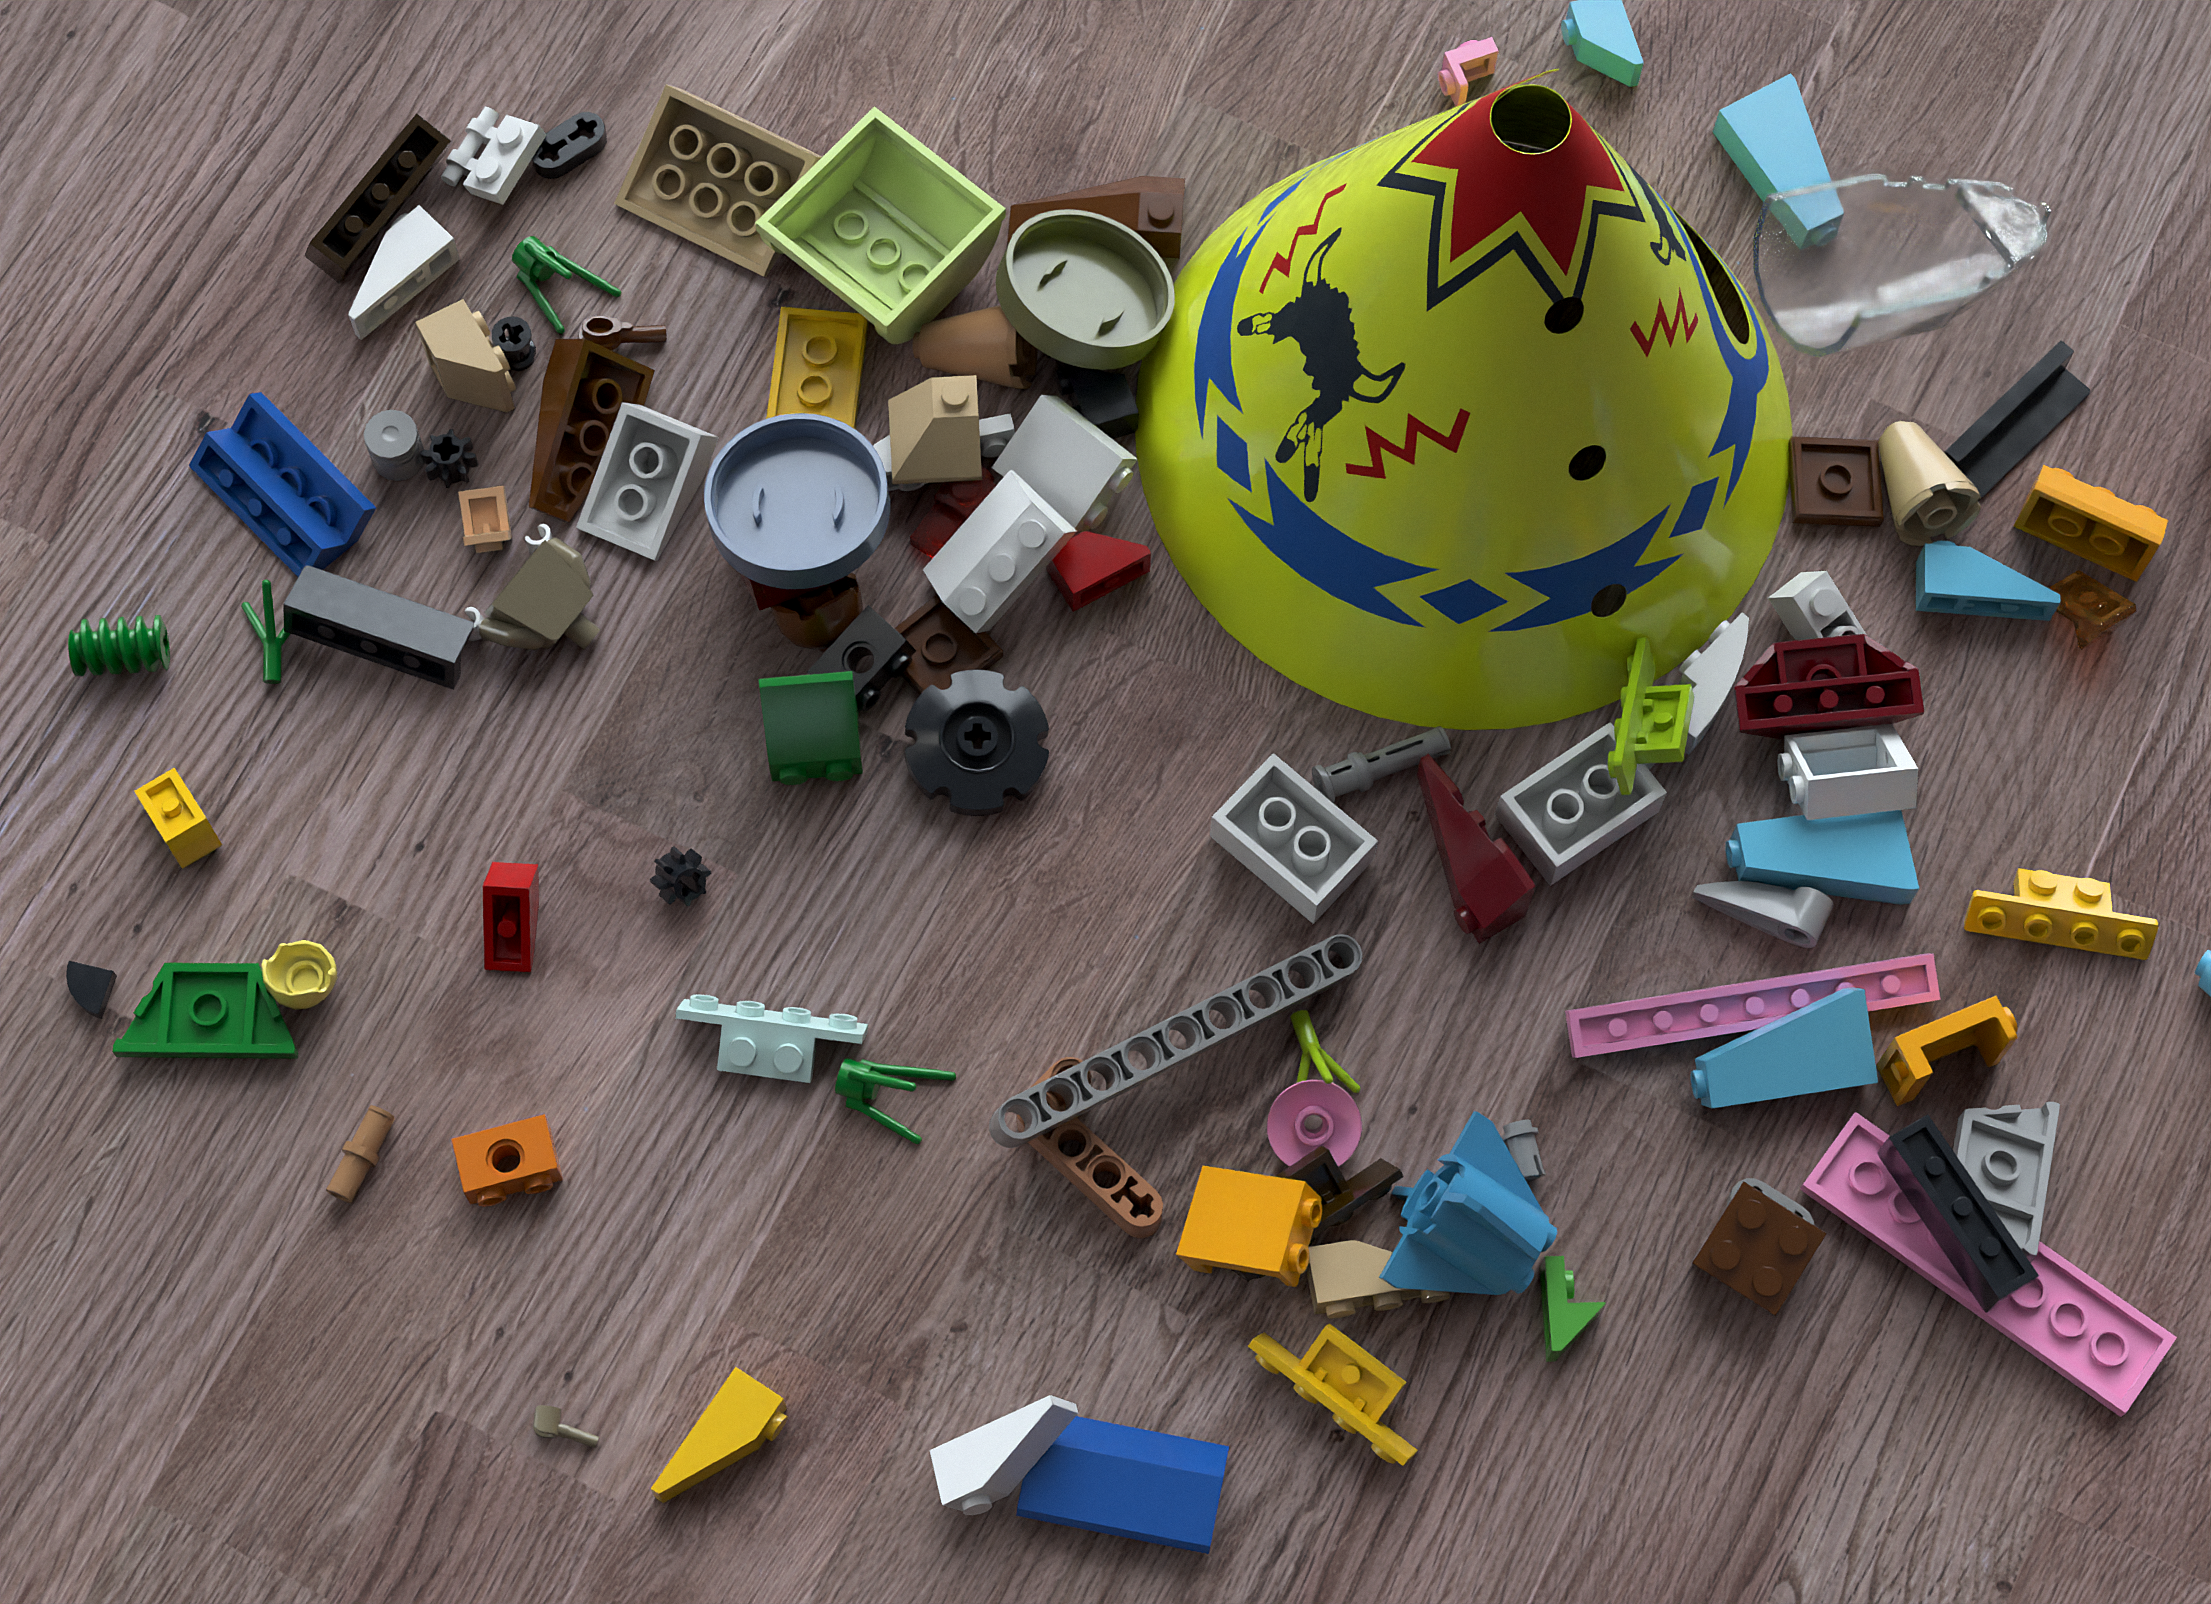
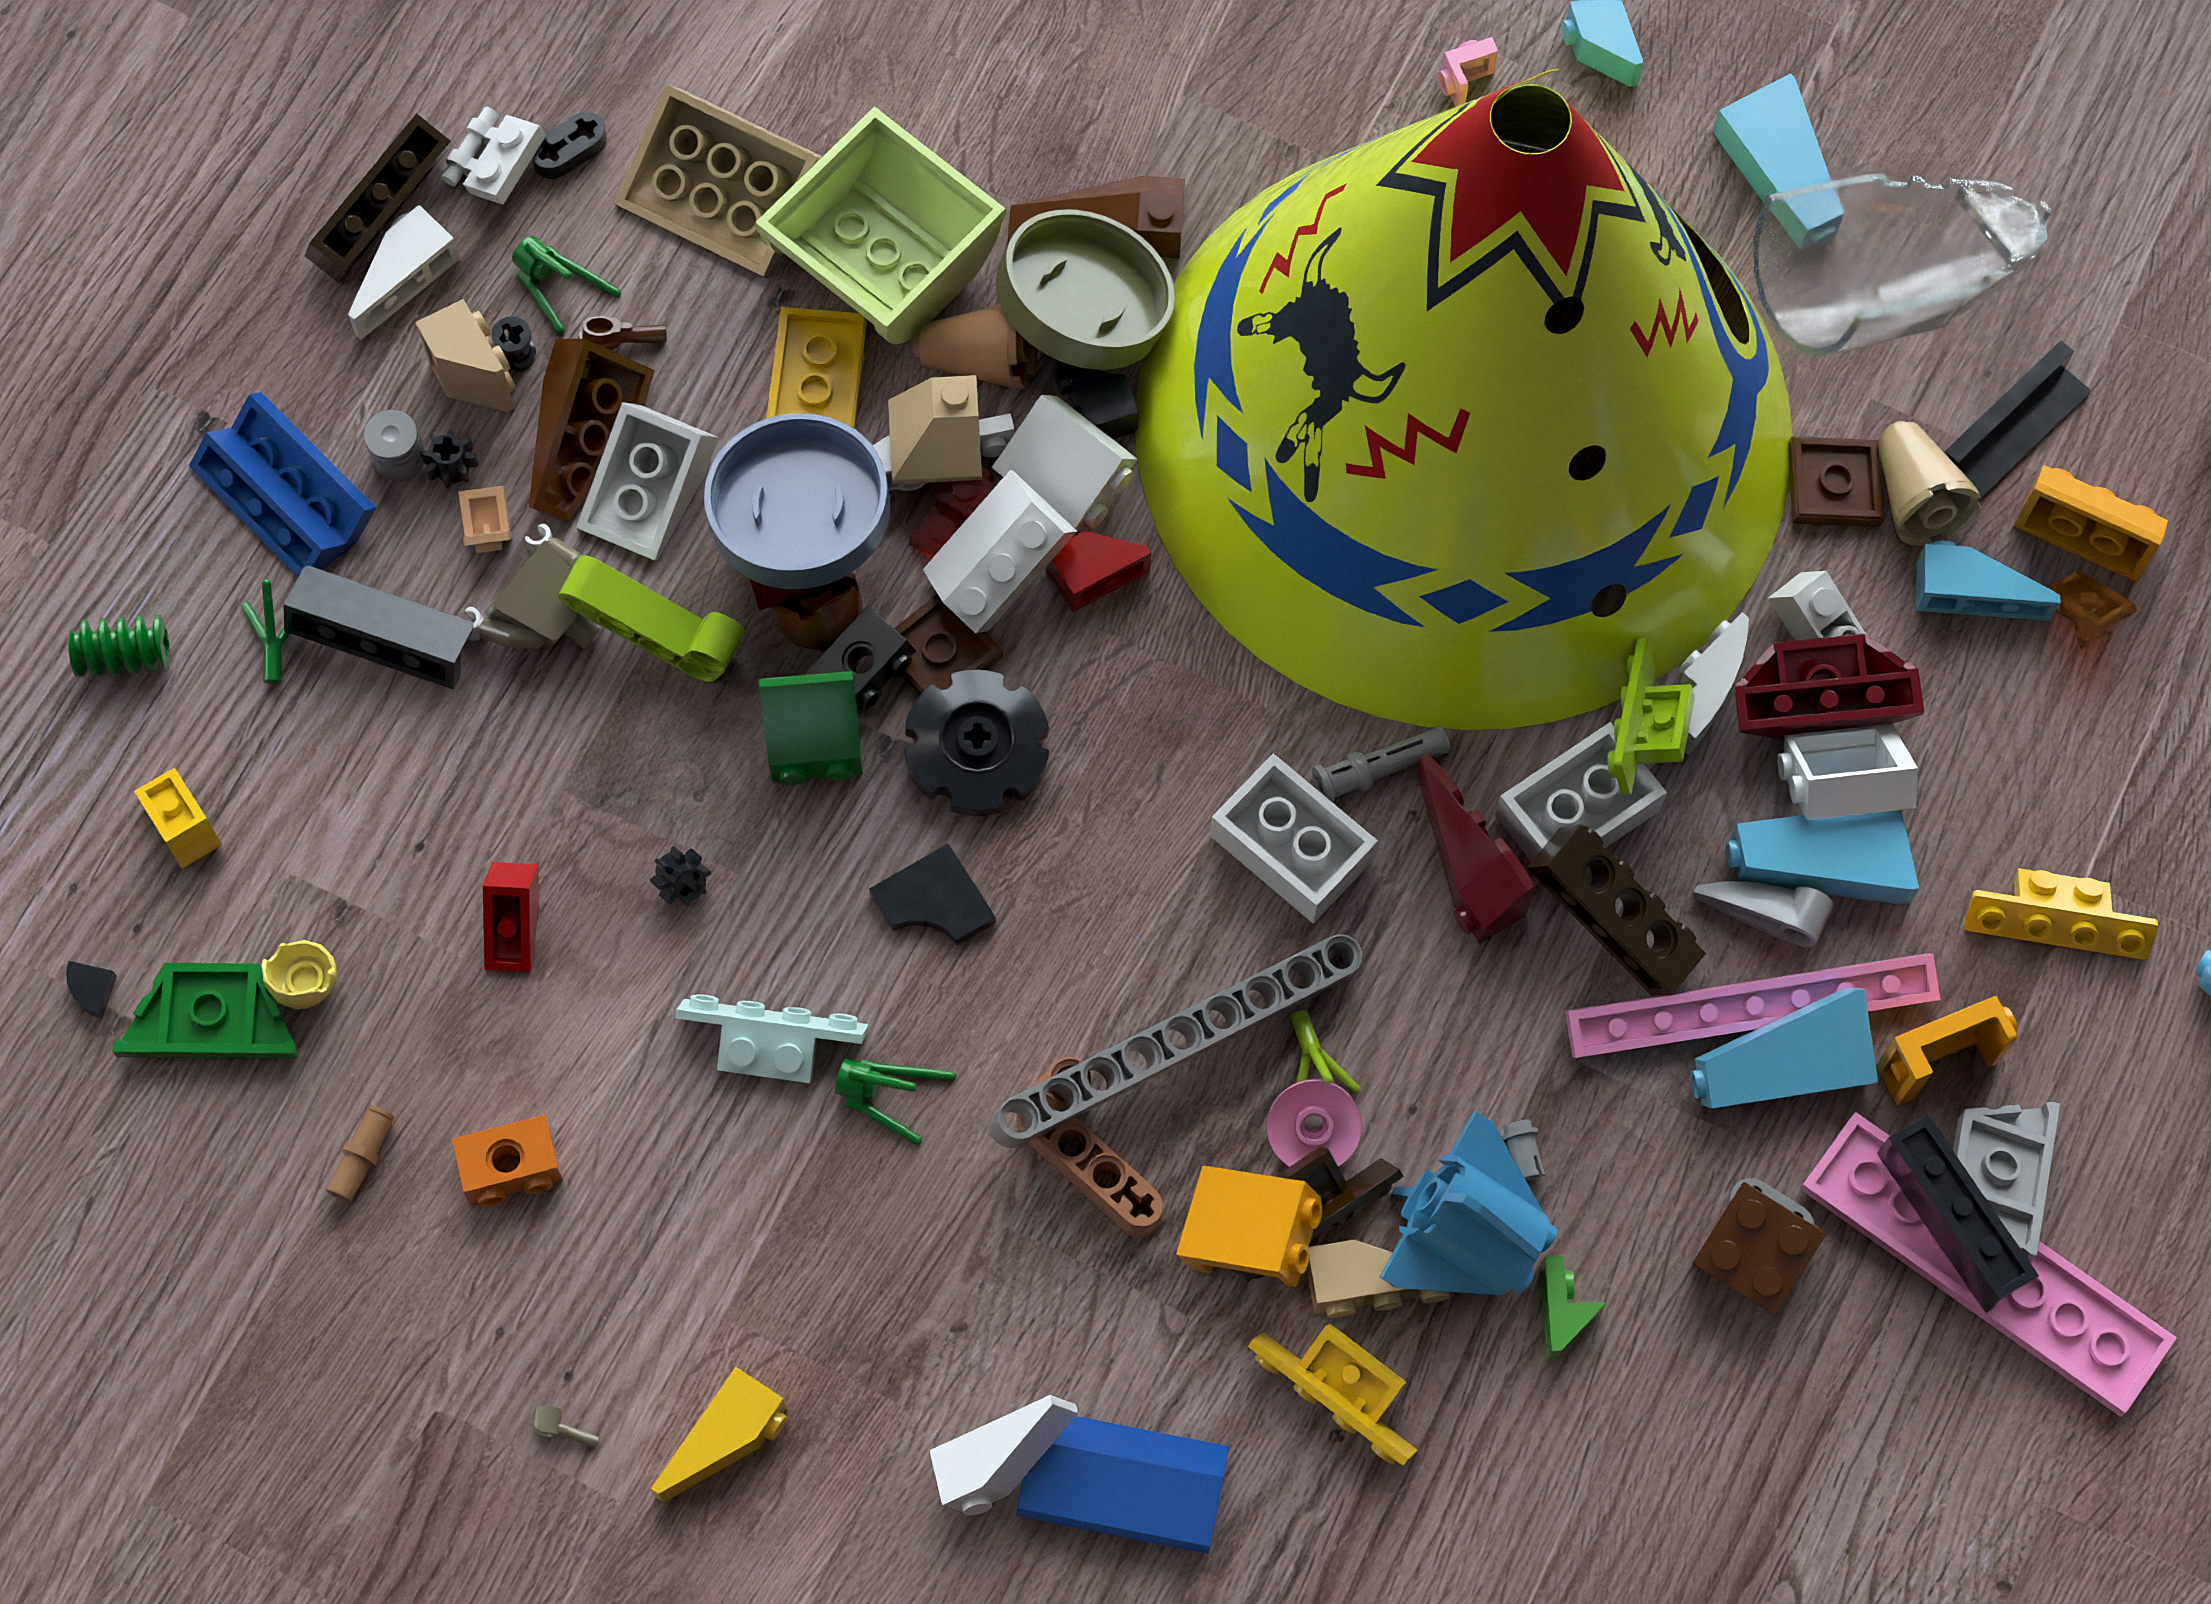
(650, 620): none -> lime beam
(935, 895): none -> black tile
(1561, 871): none -> dark brown brick

